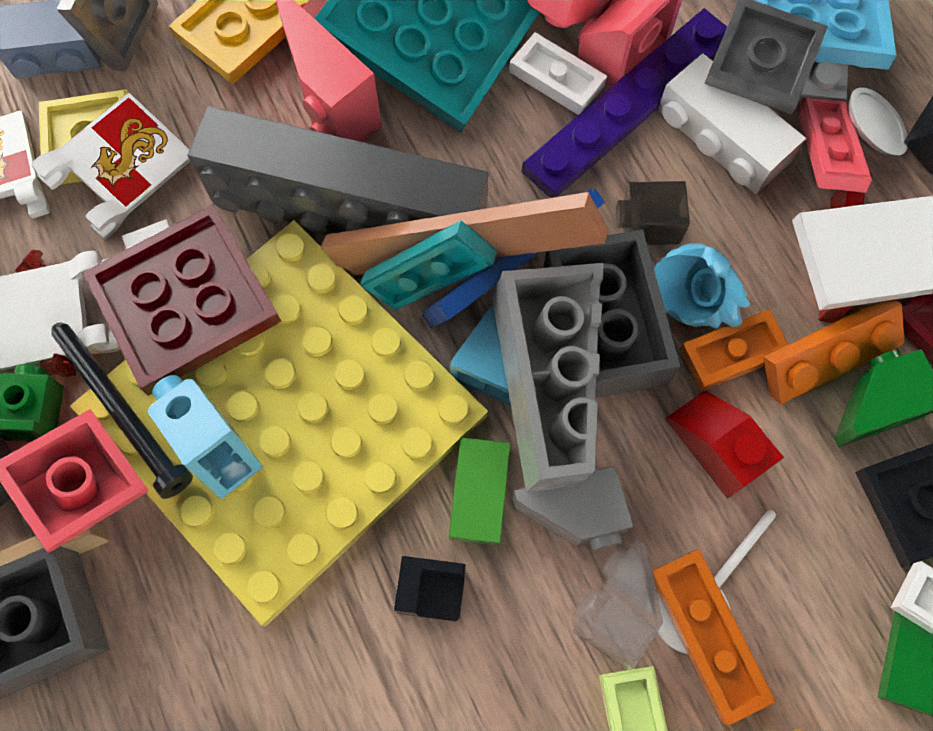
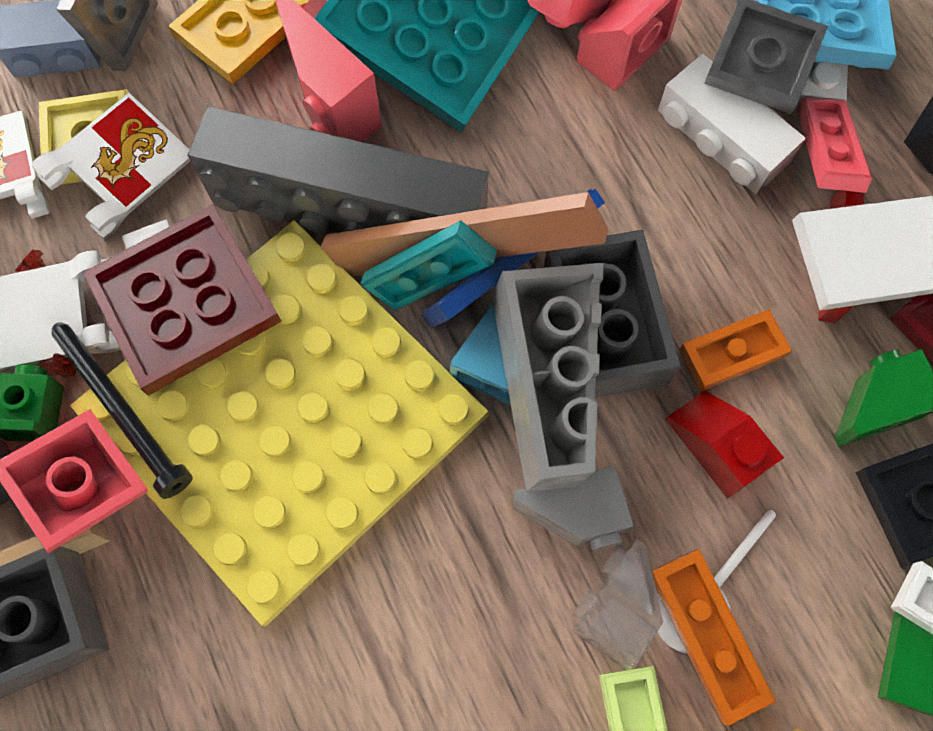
(201, 435): medium azure torso -> none
(430, 588): black panel -> none
(479, 491): bright green tile -> none
(557, 73): white plate -> none
(621, 107): dark purple plate -> none
(657, 209): clear smoke brick -> none
(700, 287): medium azure hair -> none
(834, 350): orange plate -> none
(877, 122): white piece -> none

